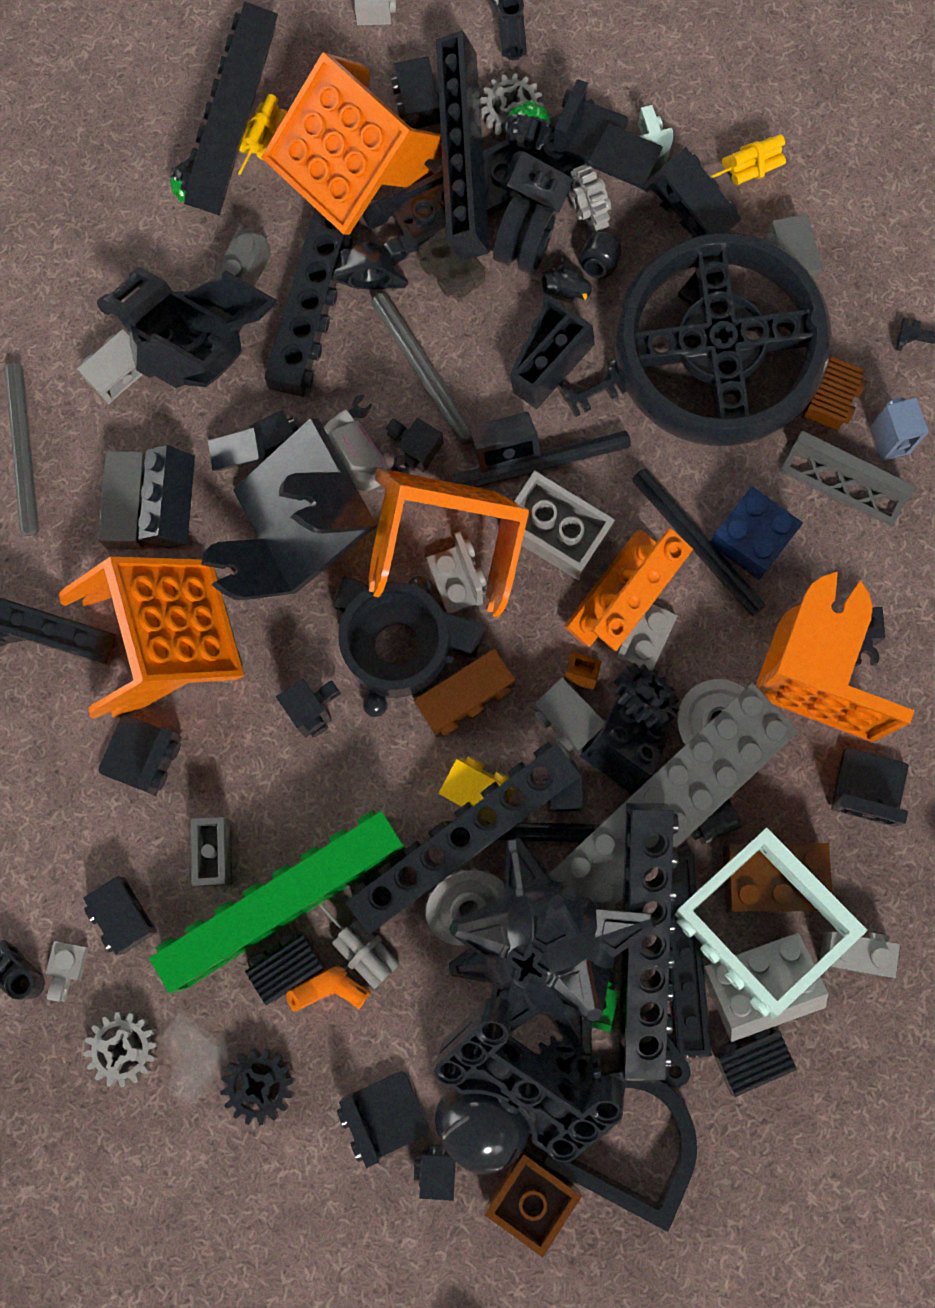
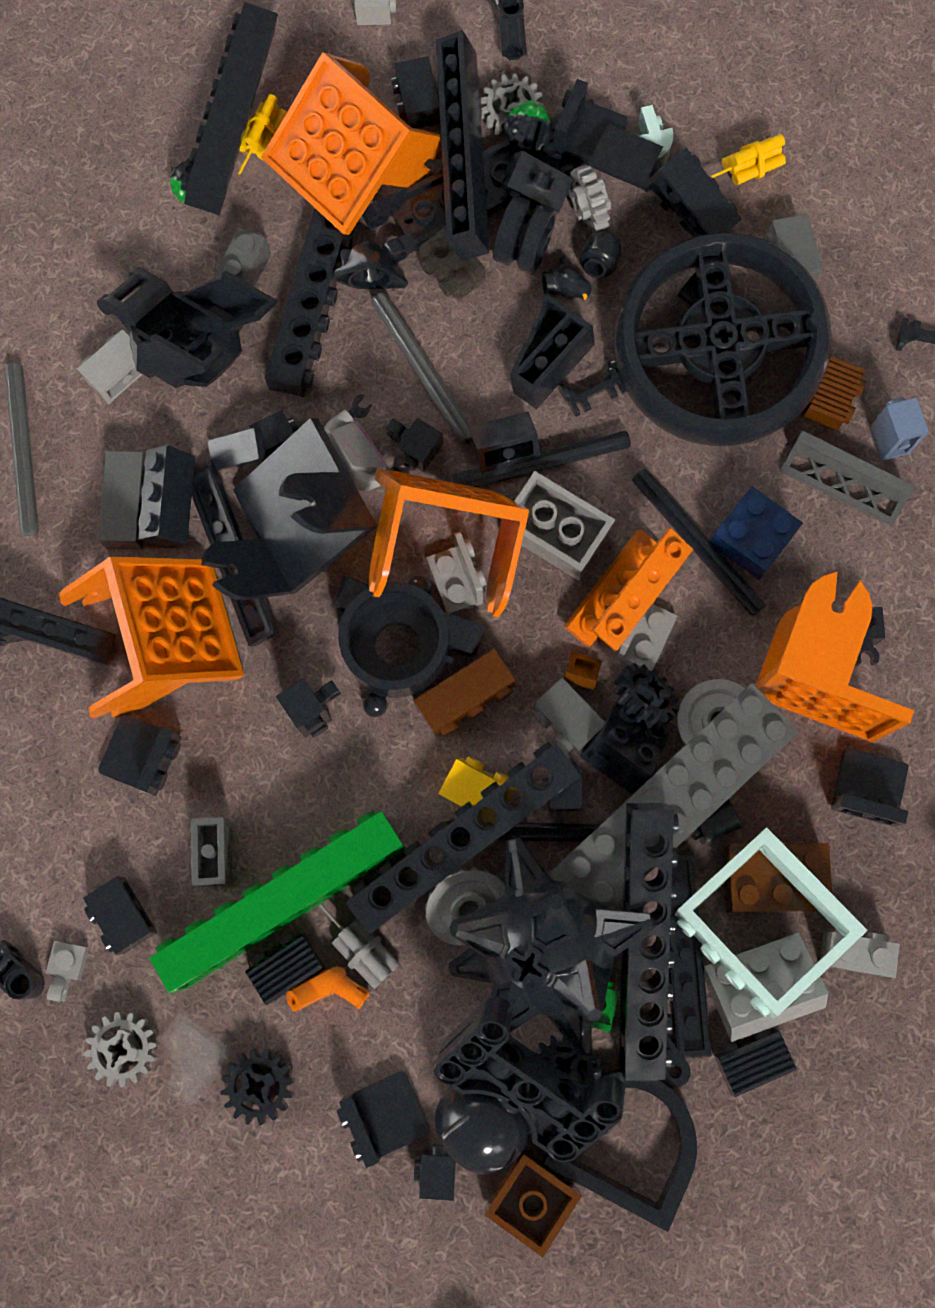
(221, 526): none -> black tile

